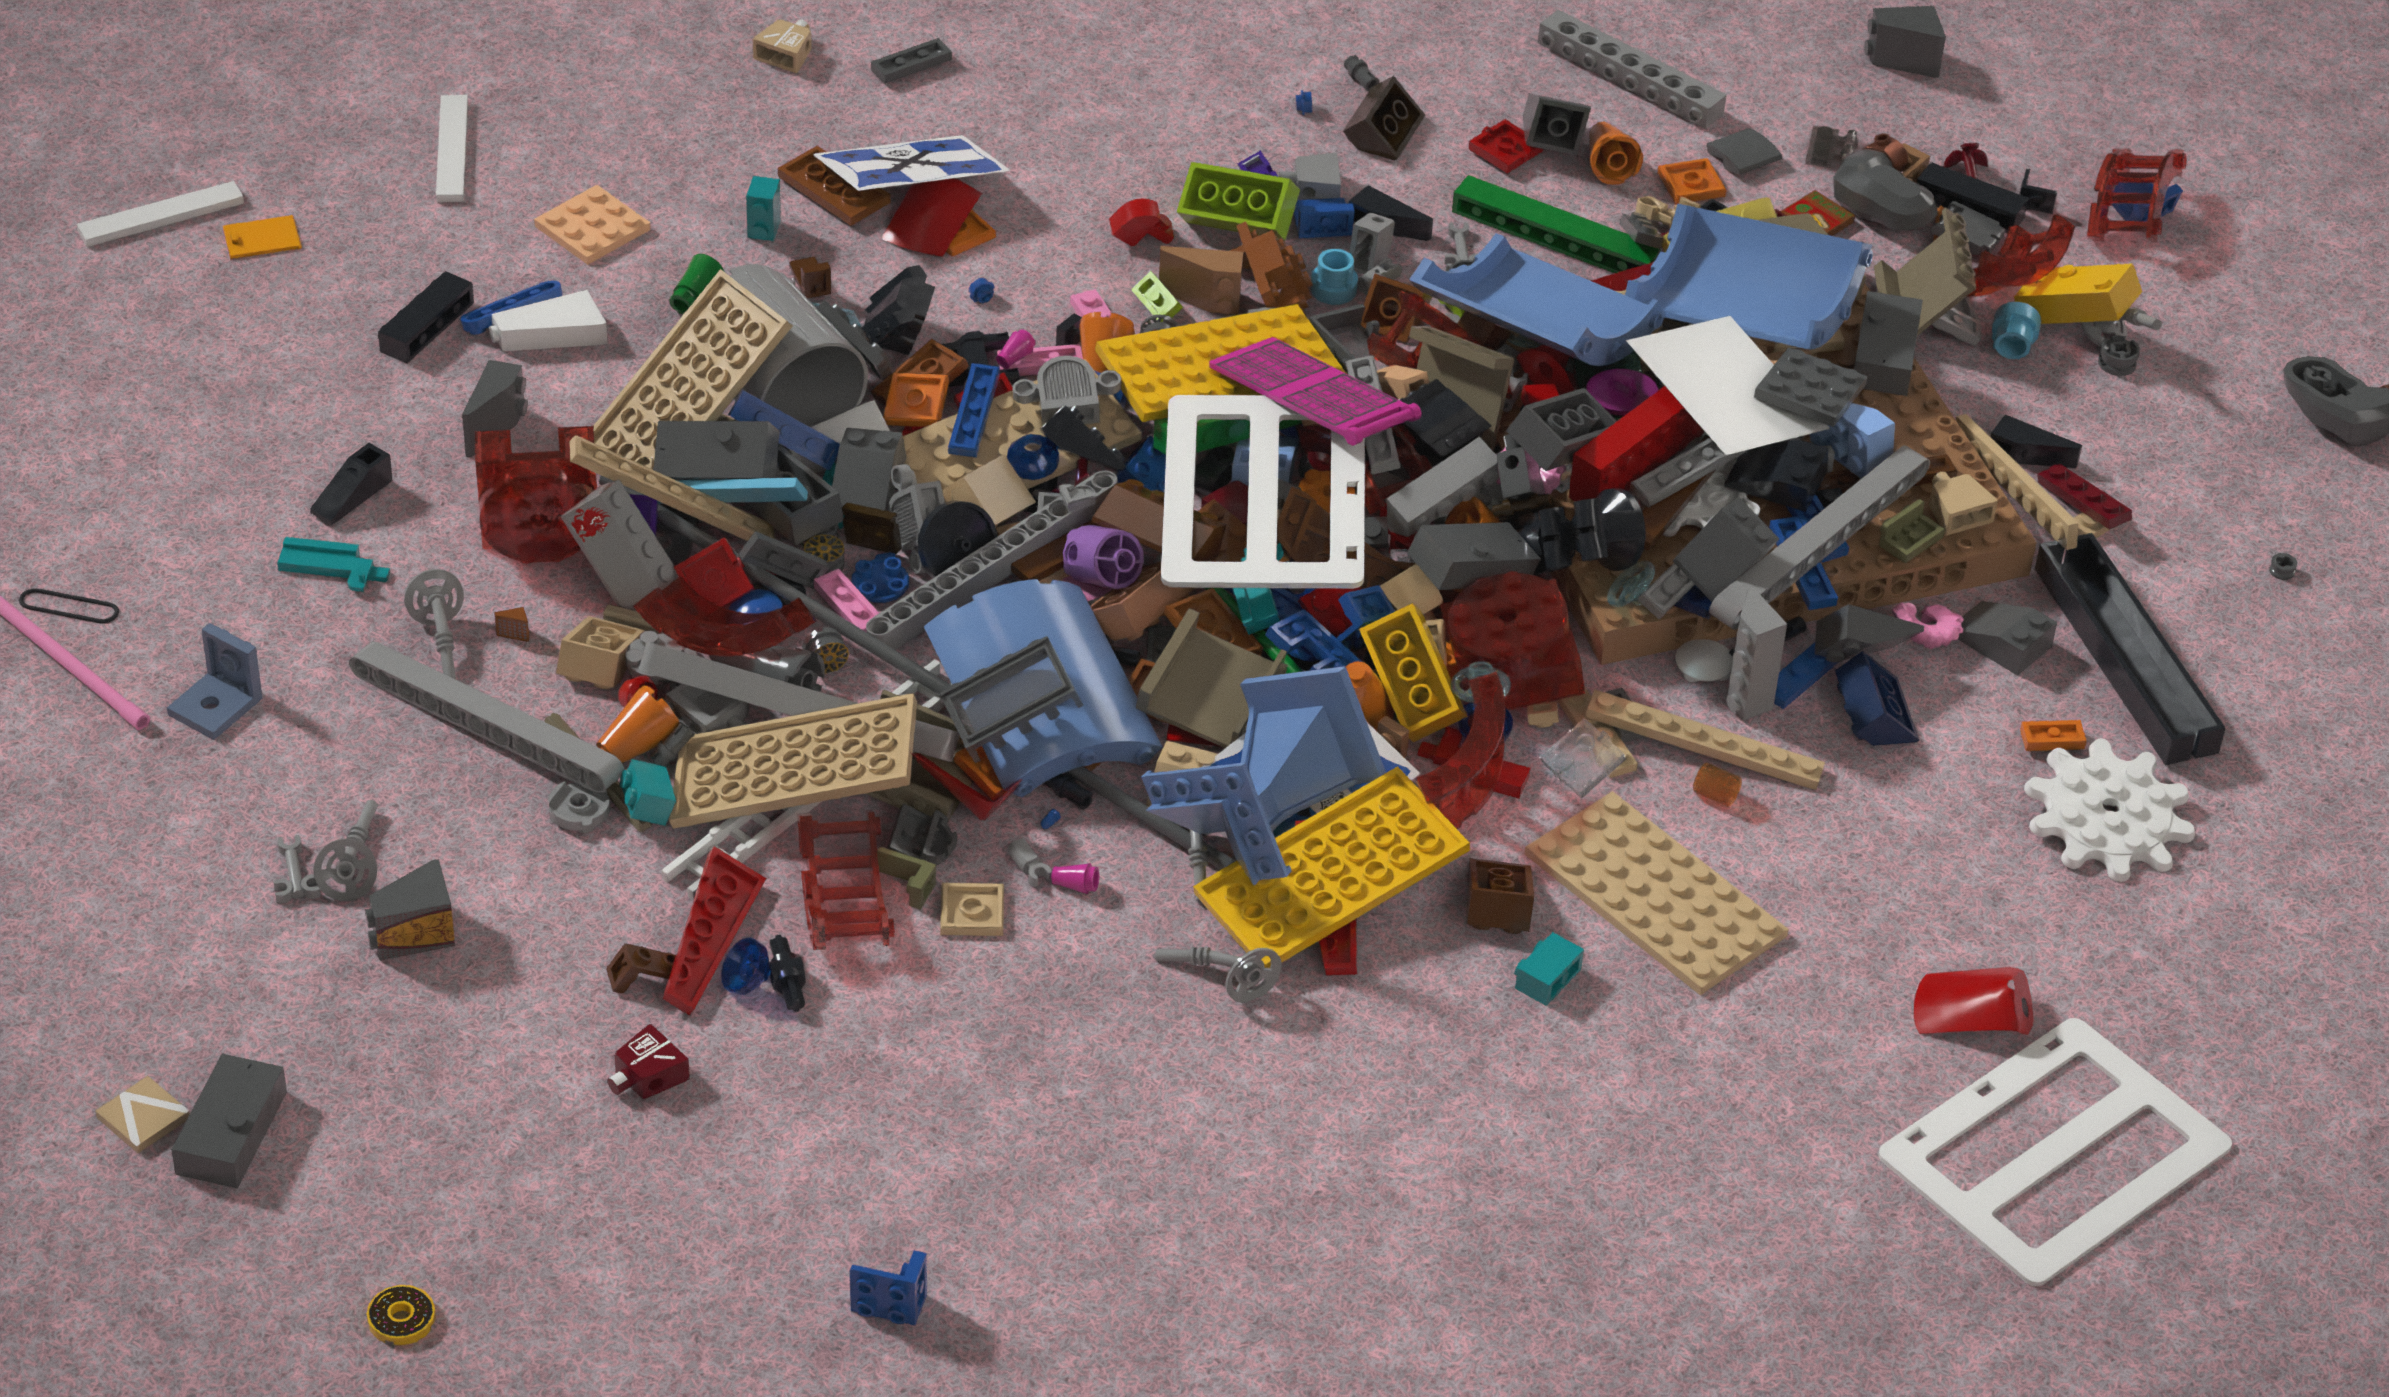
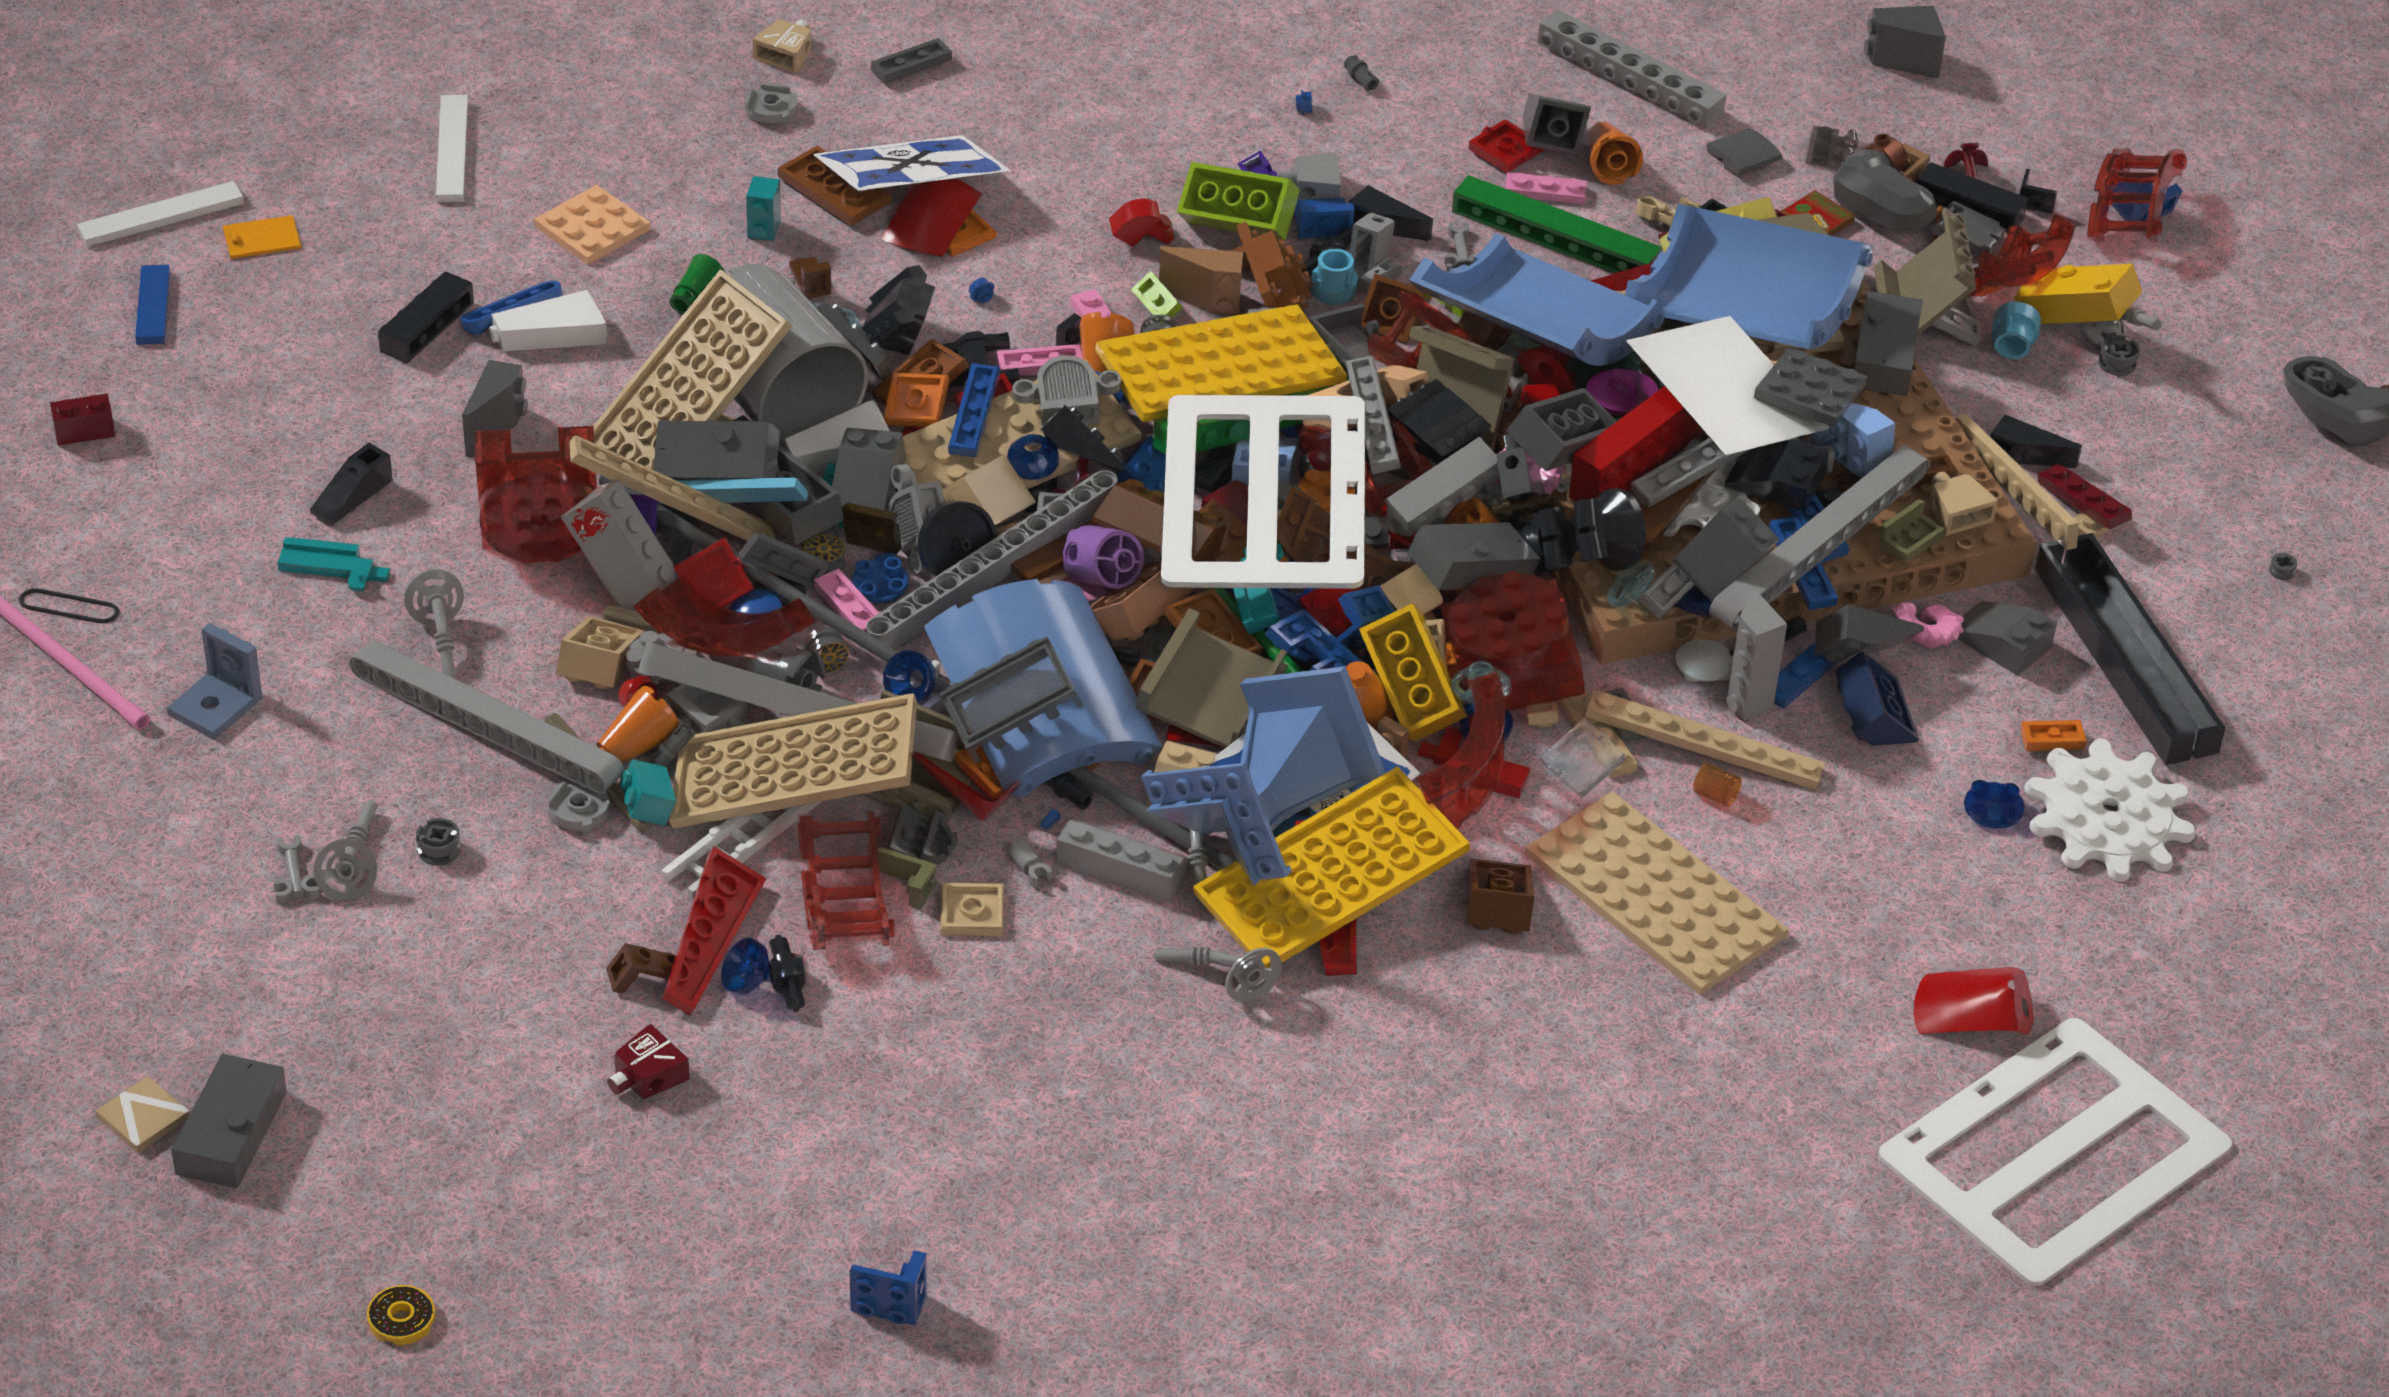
(82, 419): none -> dark red brick
(152, 304): none -> blue tile
(411, 914): dark grey slope -> none
(438, 841): none -> dark grey wheel
(512, 624): dark orange slope -> none
(759, 107): none -> light grey plate
(793, 433): blue plate -> none
(899, 671): none -> clear blue piece
(1017, 347): dark pink cone -> none
(1076, 498): light grey tile -> none
(1077, 877): dark pink cone -> none
(1121, 860): none -> light grey slope
(1315, 389): dark pink flag -> none
(1321, 244): none -> black axle
(1384, 120): dark brown slope -> none
(1547, 187): none -> bright pink plate
(1548, 968): teal brick -> none
(1641, 229): dark grey plate -> none
(1692, 180): orange tile -> none
(1994, 804): none -> clear blue dish

